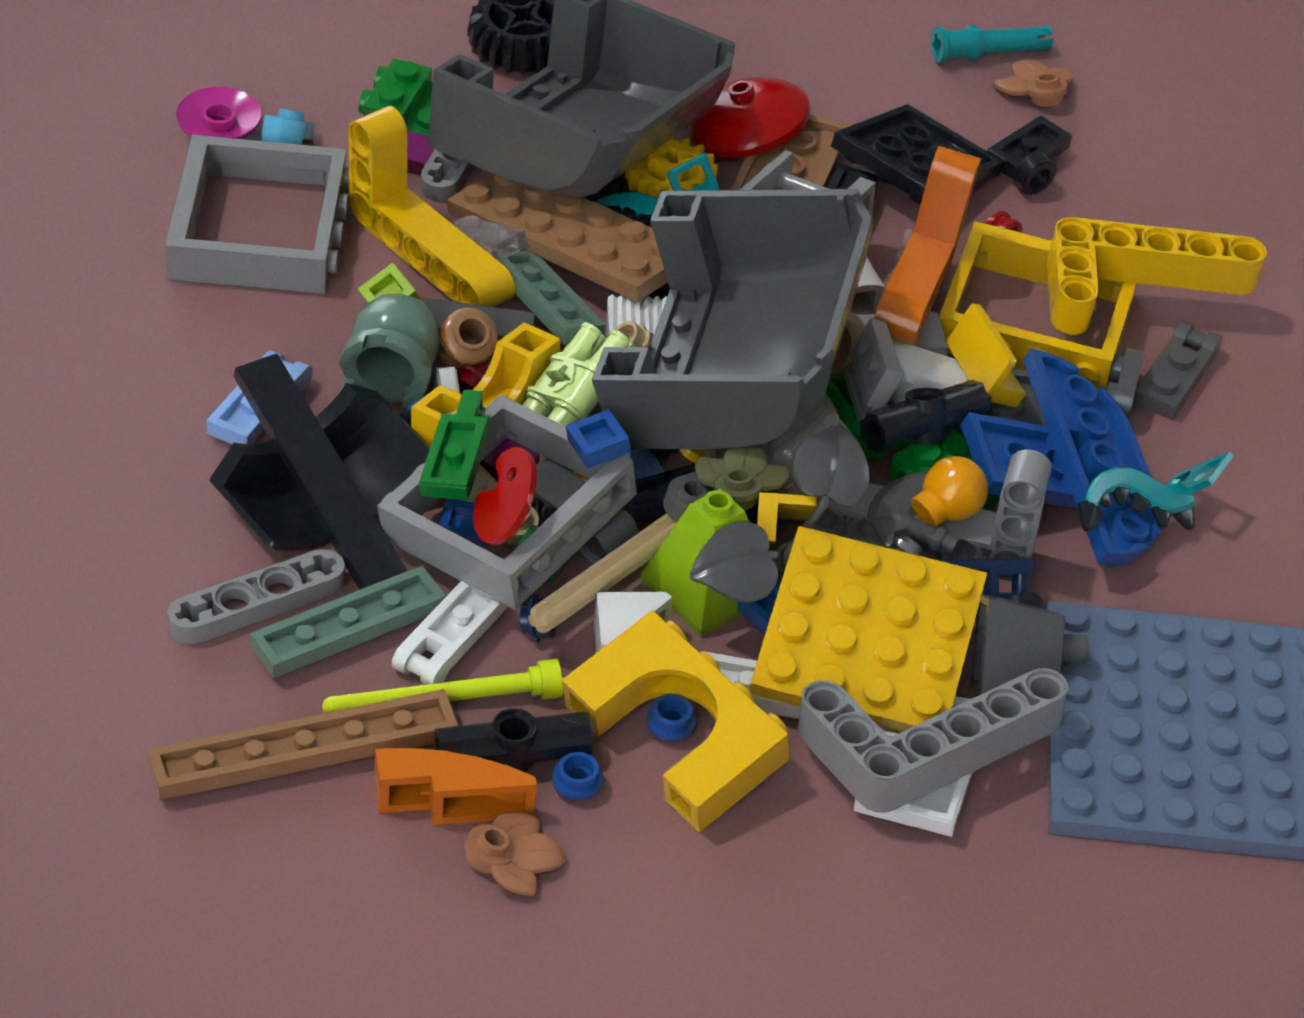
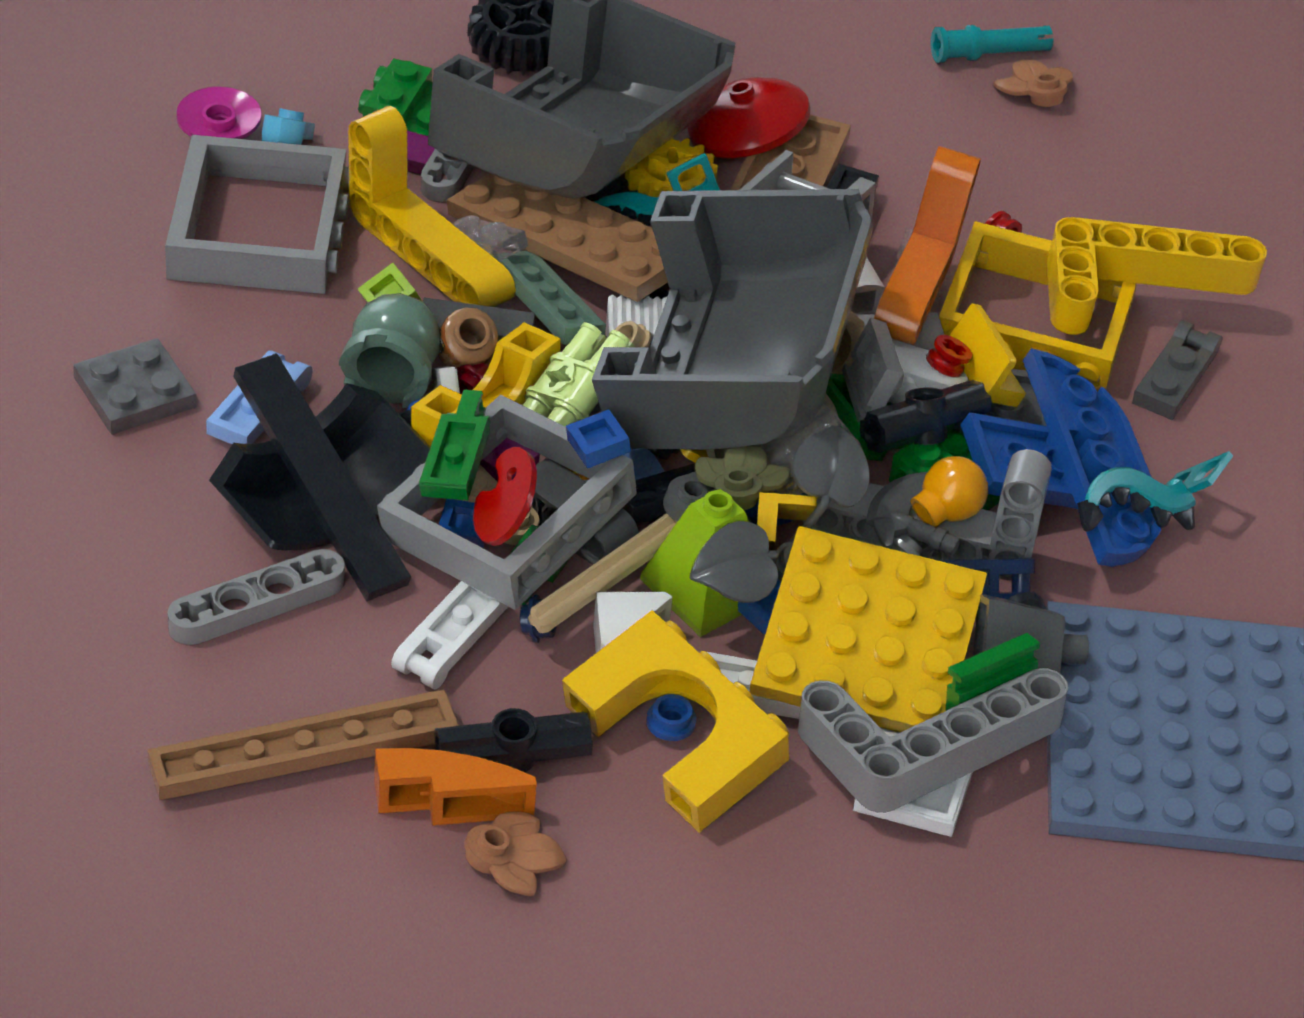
(134, 386): none -> flat silver plate
(346, 621): sand green plate -> none
(539, 680): neon yellow piece -> none
(577, 776): blue plate -> none
(903, 146): black plate -> none
(949, 356): none -> red bush
(991, 669): none -> green plate
(1034, 137): black plate -> none
(1034, 173): black tile -> none
(1126, 372): dark grey plate -> none

